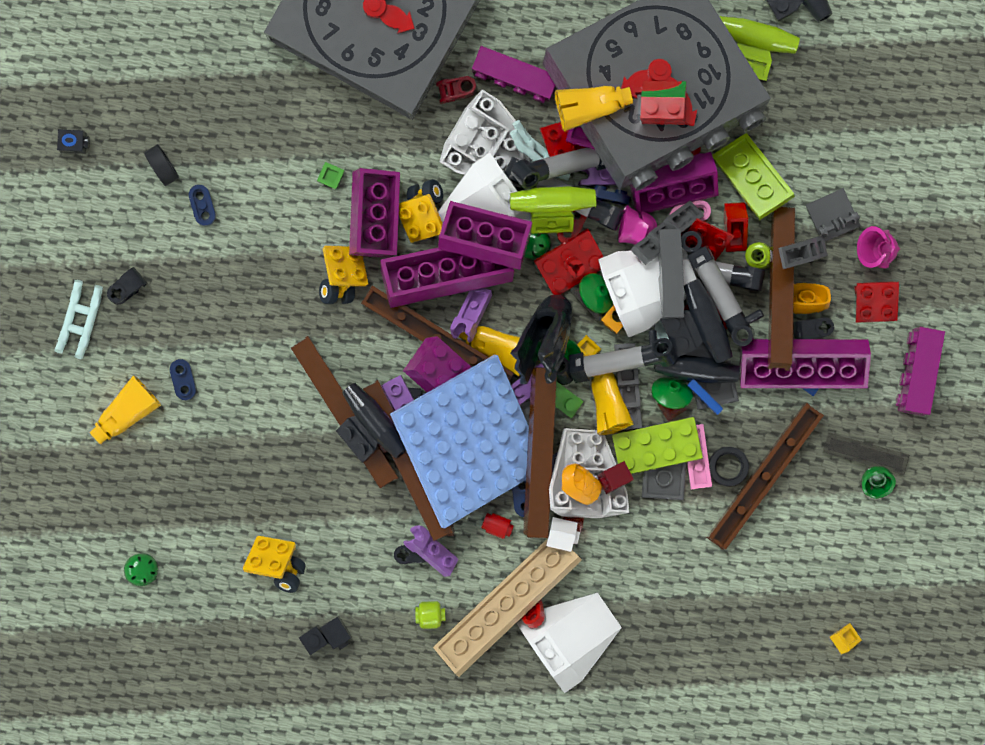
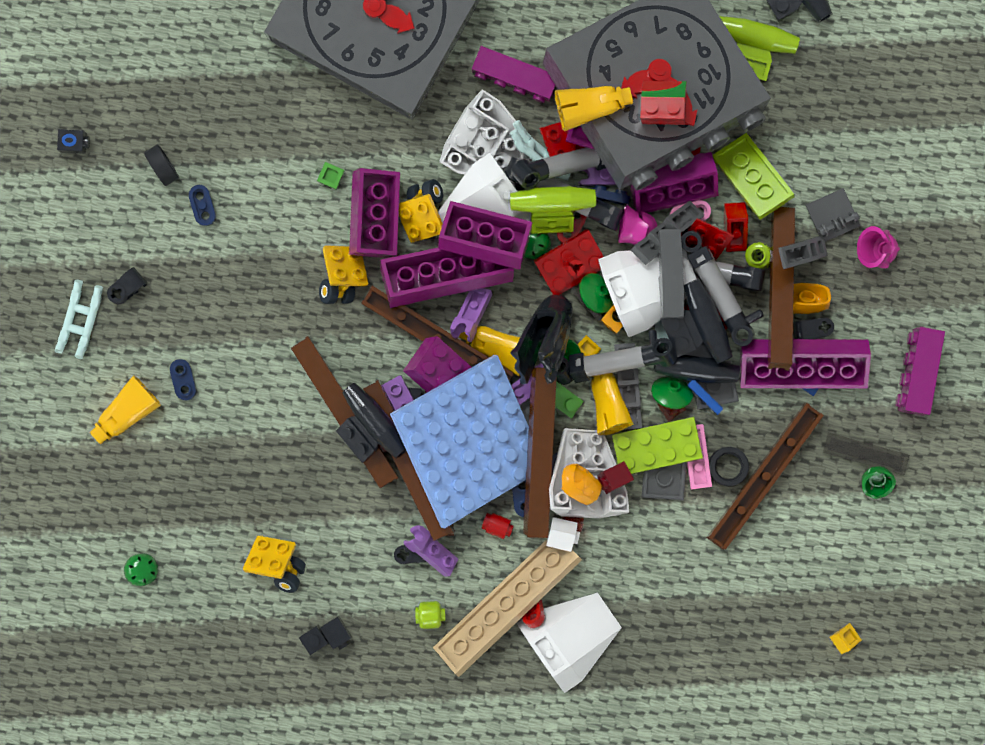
(454, 89): dark red piece -> none
(877, 301): red hinge -> none

